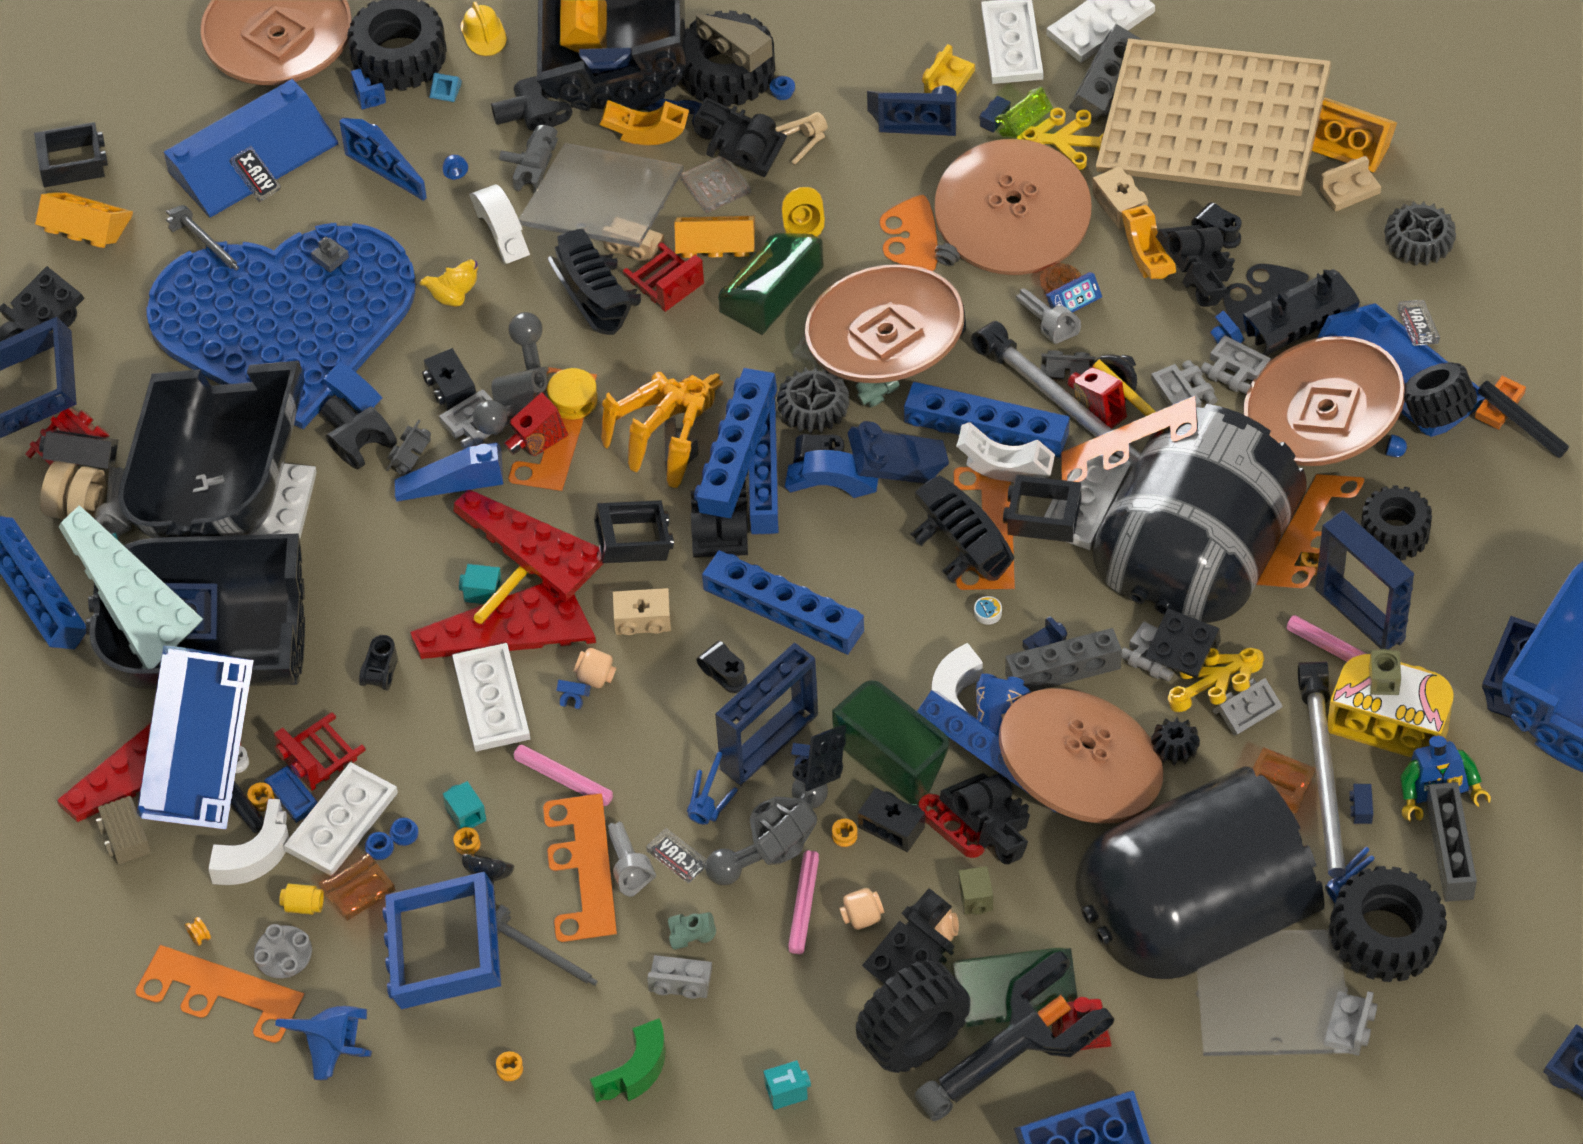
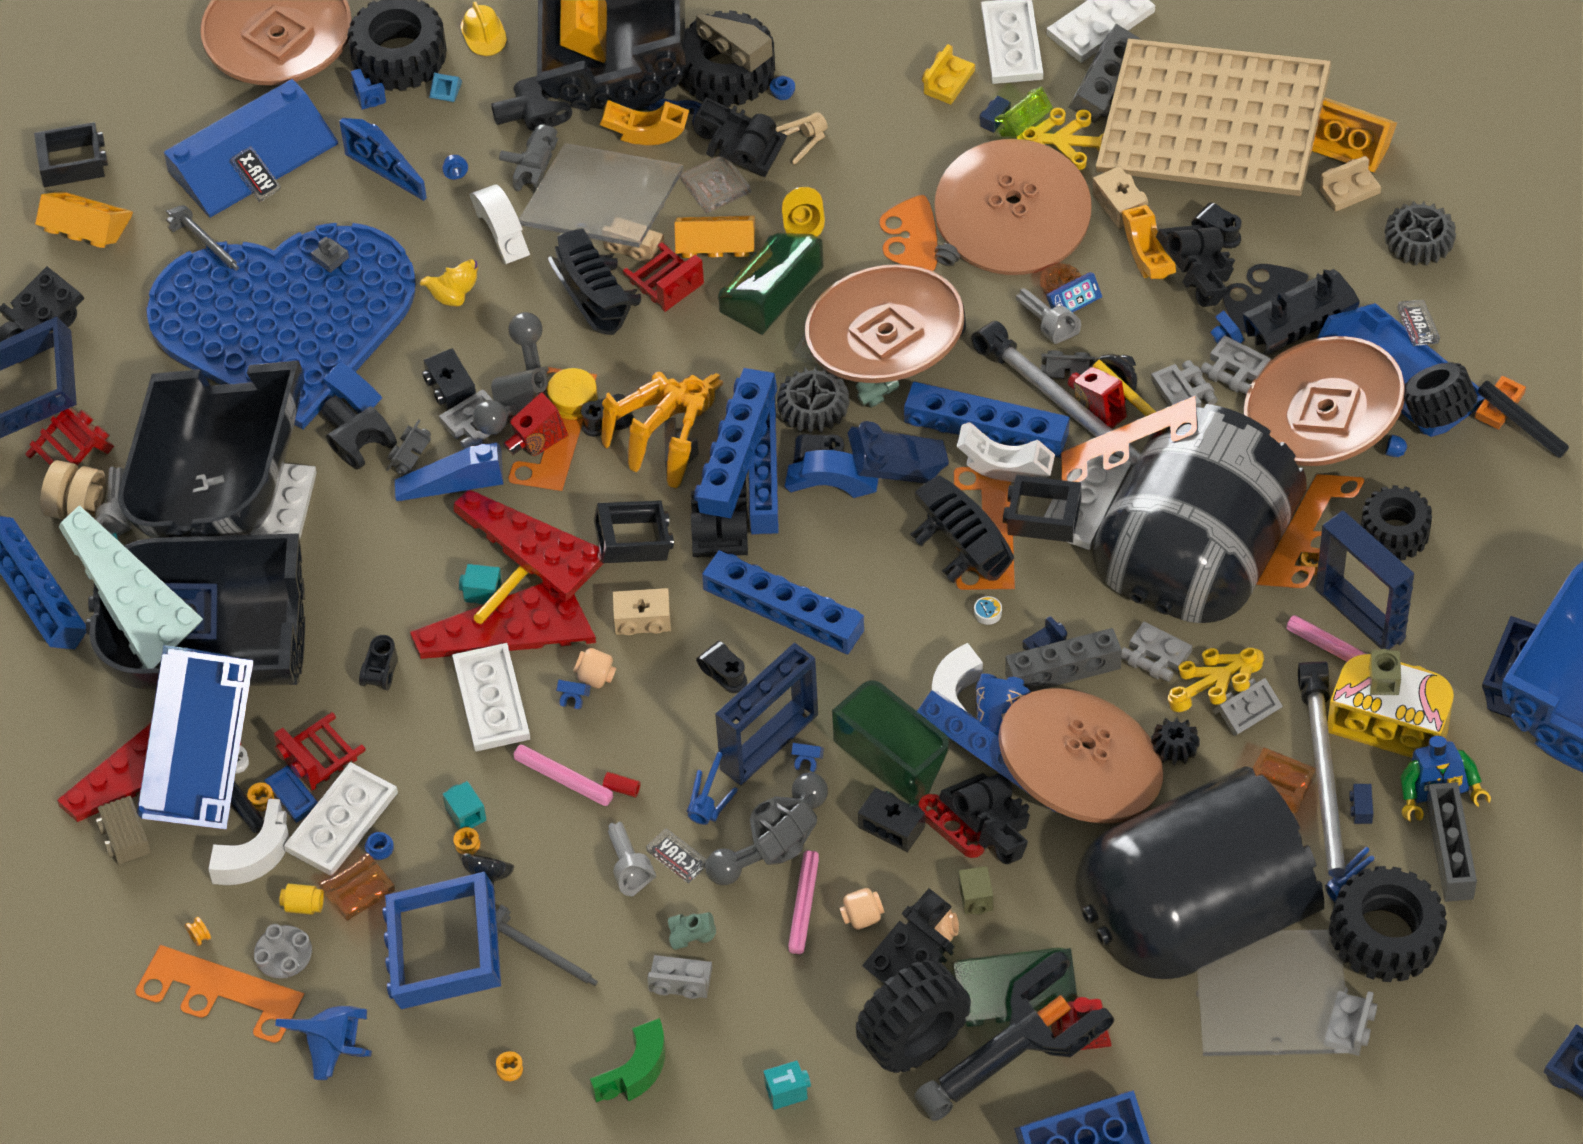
(79, 448): black window -> none
(404, 831): blue plate -> none
(590, 420): none -> black piece
(592, 860): orange piece -> none
(607, 59): dark blue slope -> none
(621, 784): none -> red piece
(824, 759): black hinge -> none
(844, 824): light orange bush -> none
(915, 112): dark blue slope -> none
(1183, 643): black bracket -> none

